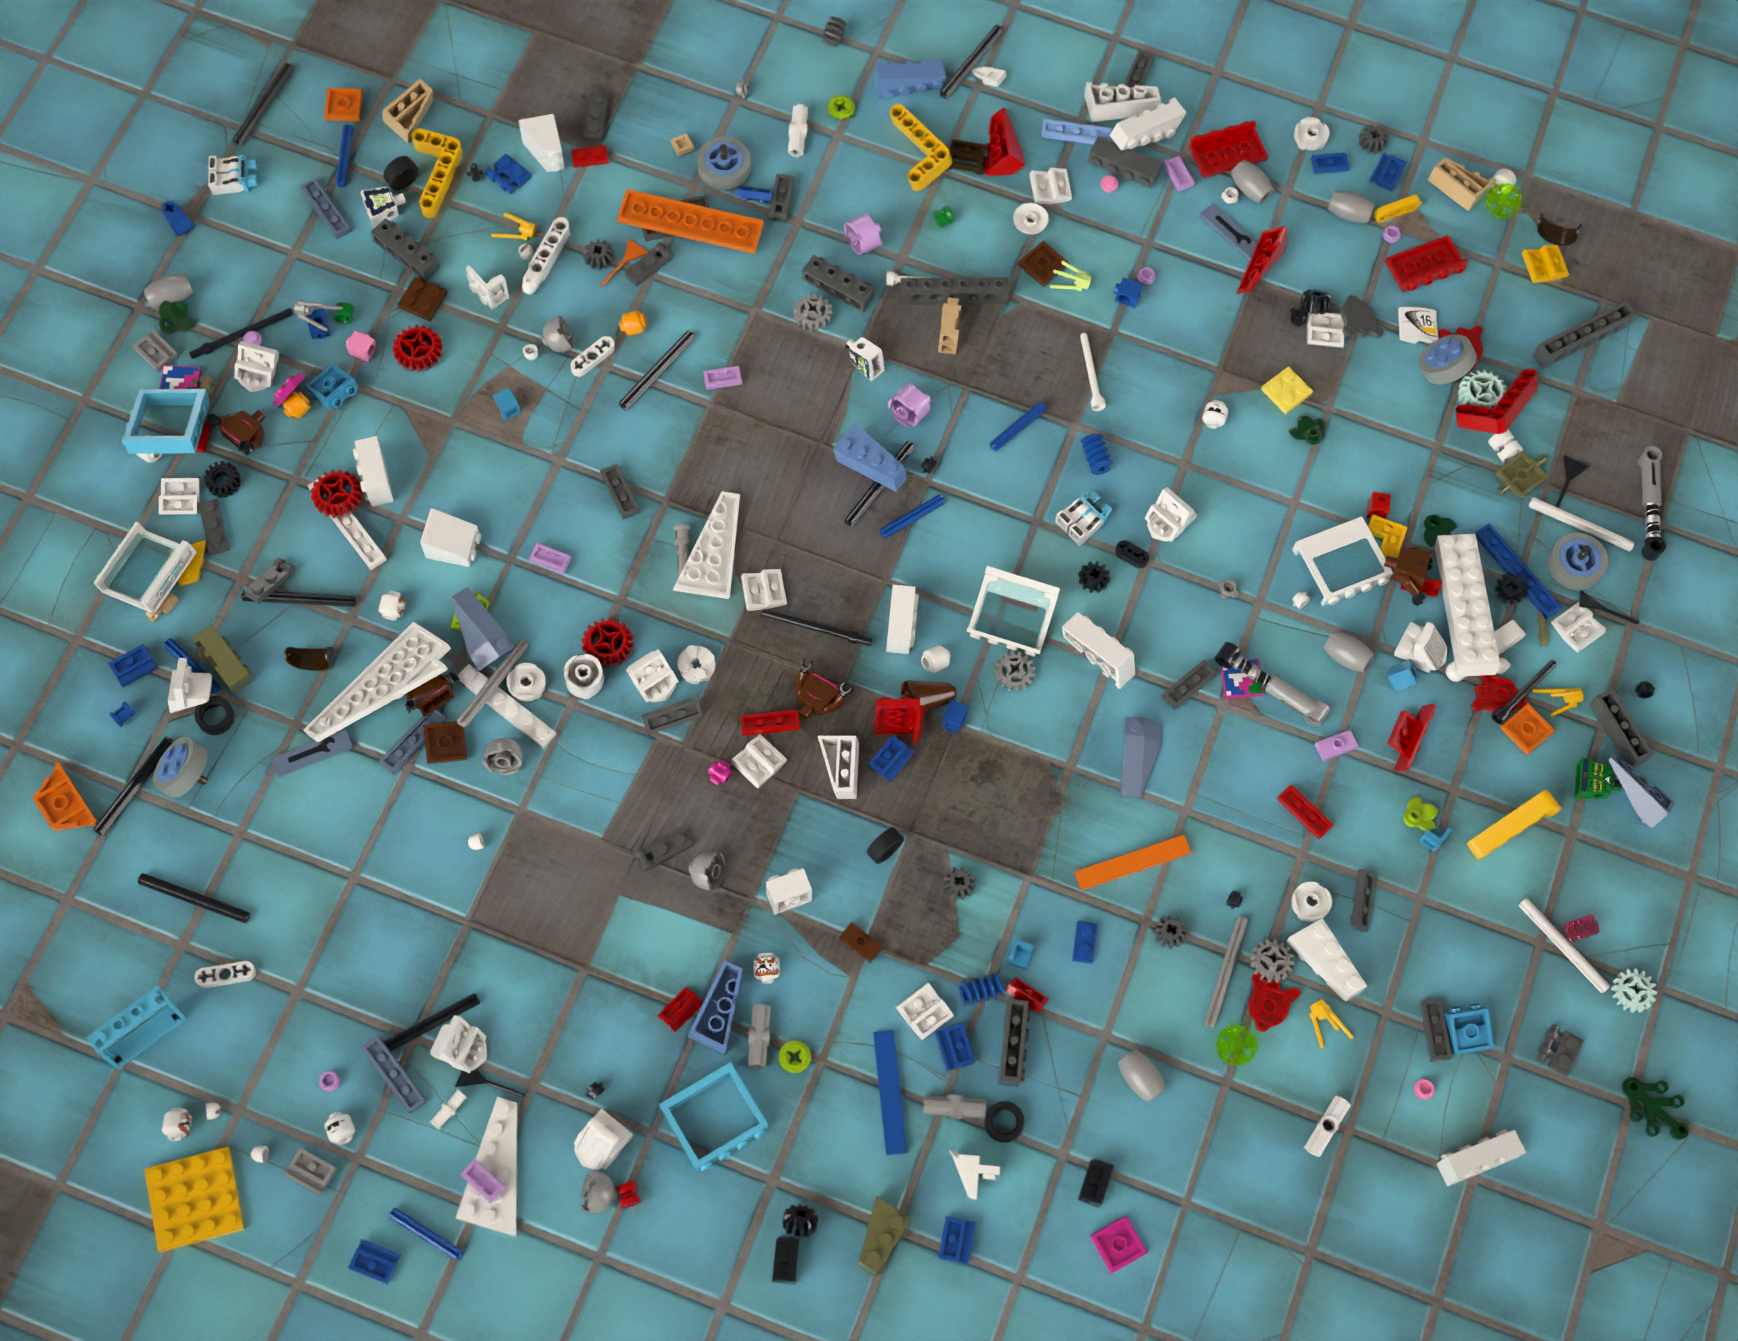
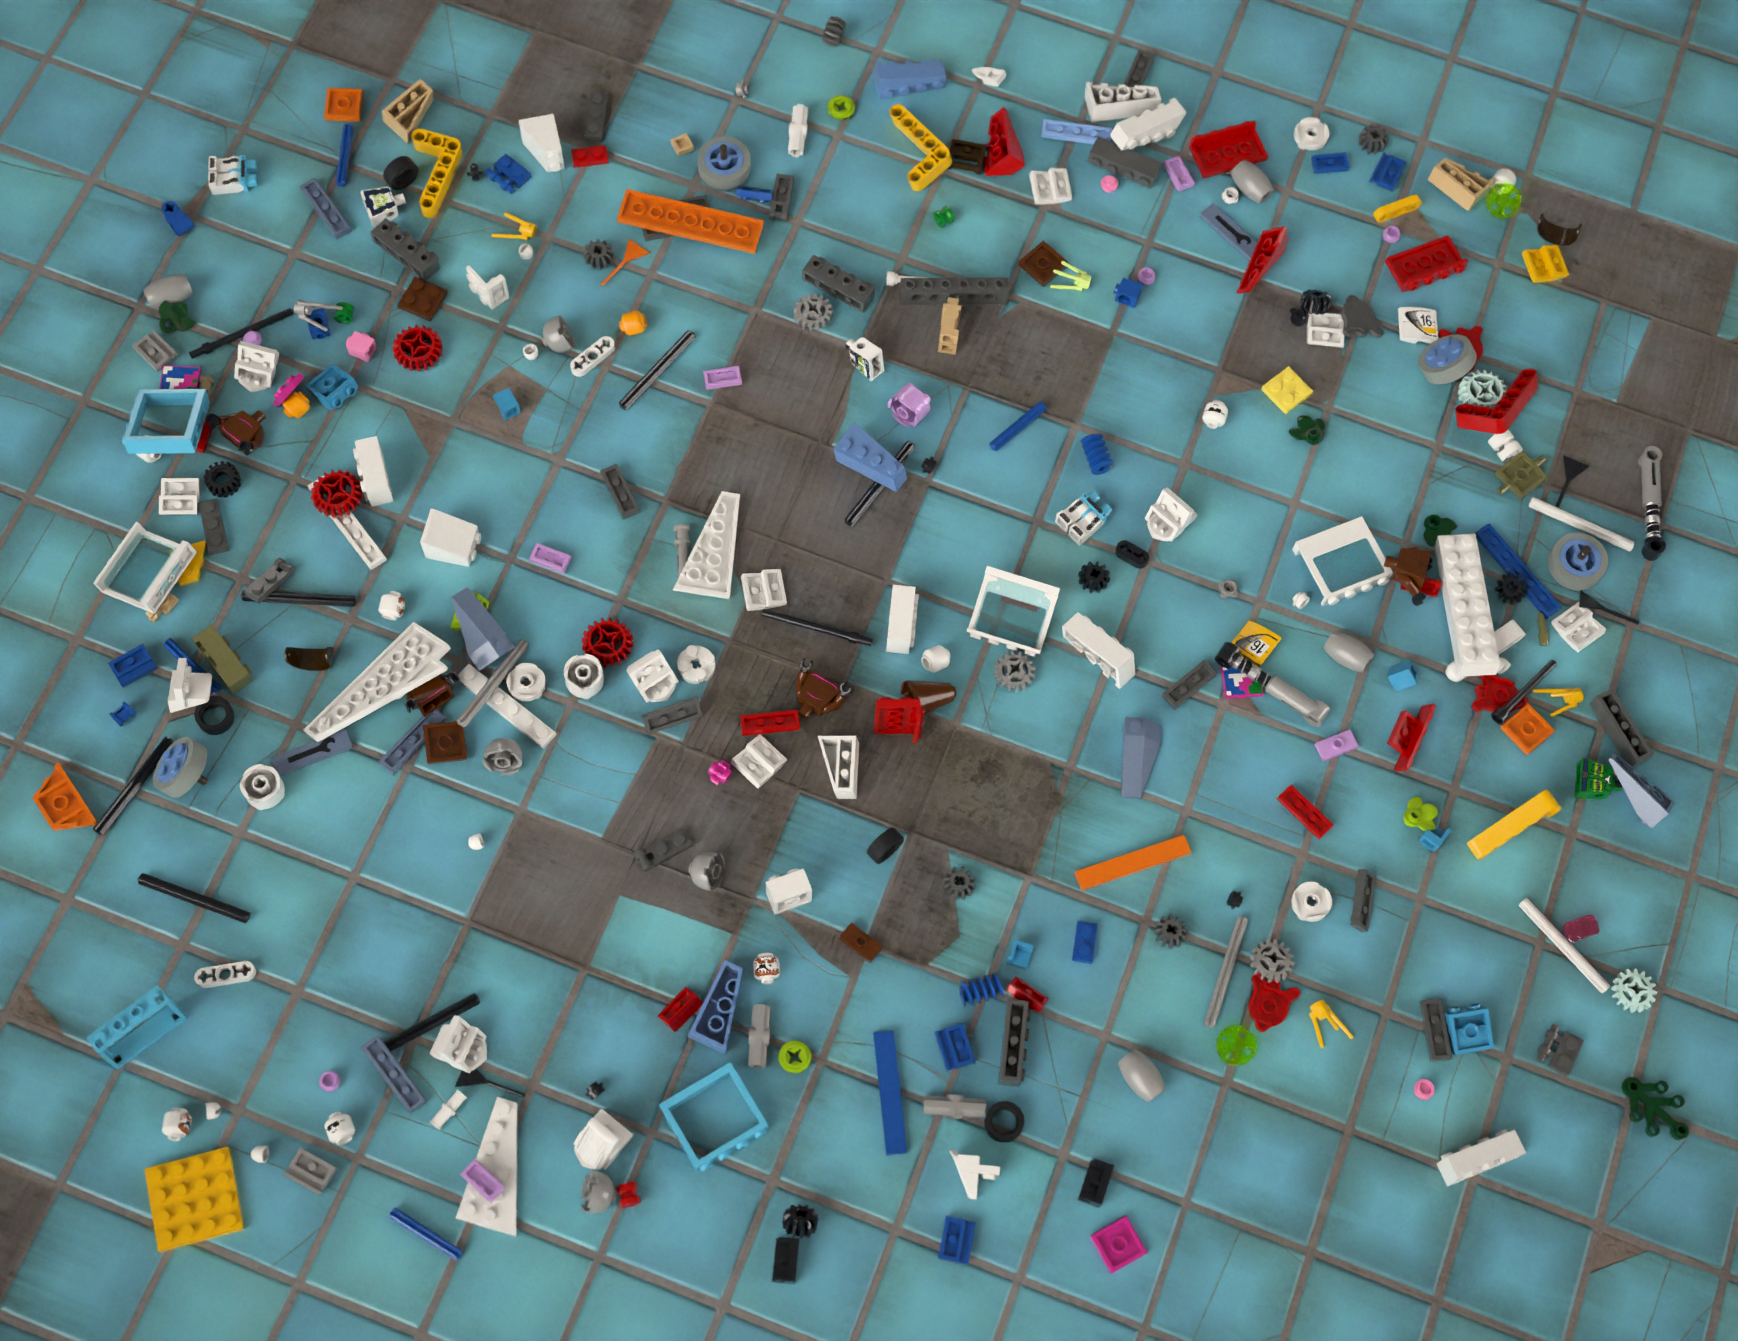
(263, 104): black axle -> none
(263, 797): none -> white brick
(374, 1261): blue plate -> none
(546, 249): white piece -> none
(649, 264): dark grey plate -> none
(863, 234): lavender brick -> none
(882, 1235): olive wedge -> none
(891, 758): blue plate -> none
(912, 516): blue axle -> none
(924, 1011): white slope -> none
(954, 716): blue brick -> none
(971, 61): black axle -> none
(1030, 212): white dish -> none
(1097, 402): white piece -> none
(1256, 642): none -> slope
(1321, 1136): white piece -> none
(1325, 955): white wedge -> none
(1351, 206): light grey piece -> none
(1378, 505): red brick -> none
(1390, 532): yellow plate -> none
(1423, 647): white piece -> none
(1584, 334): dark grey brick -> none
(1645, 690): black plate -> none

